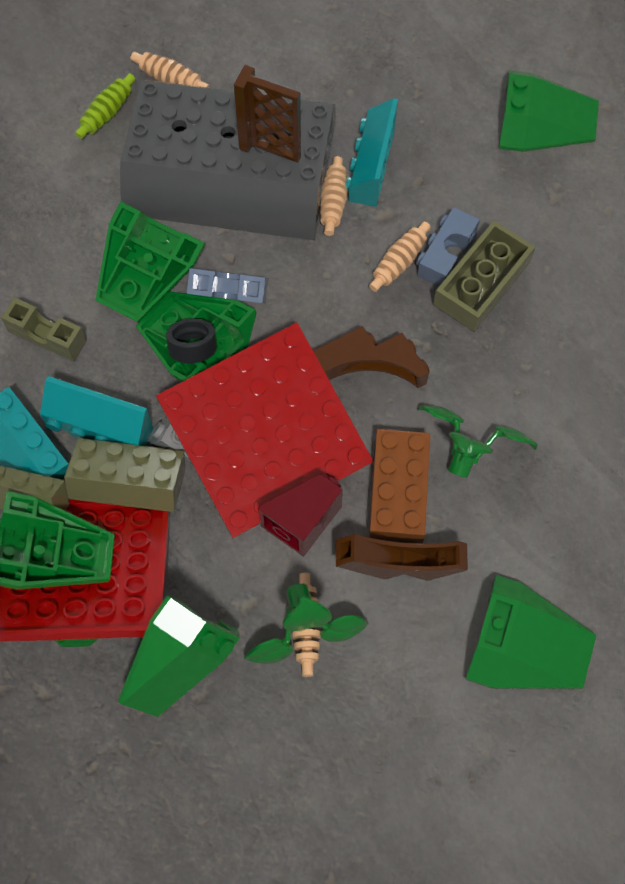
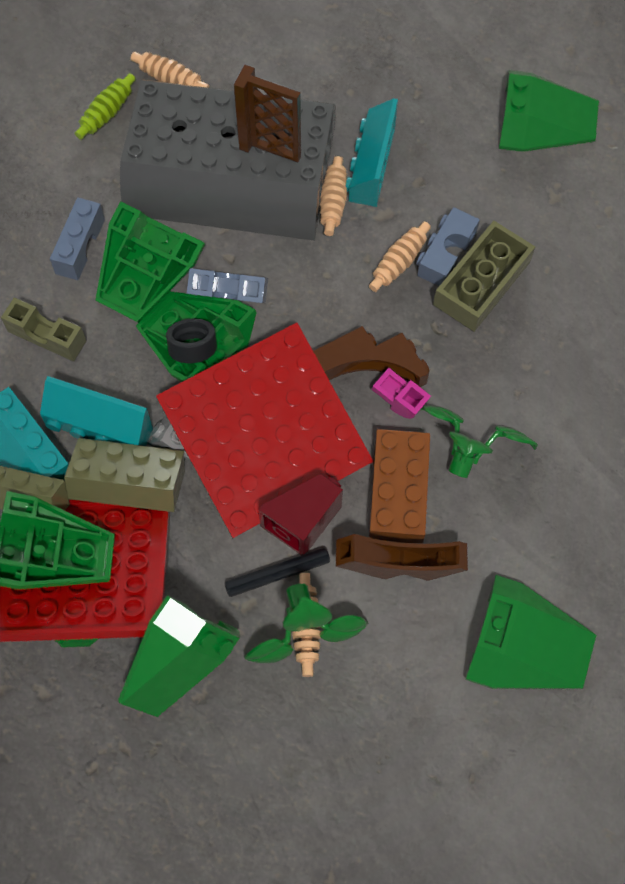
(70, 250): none -> sand blue arch
(277, 572): none -> black axle
(403, 396): none -> dark pink brick

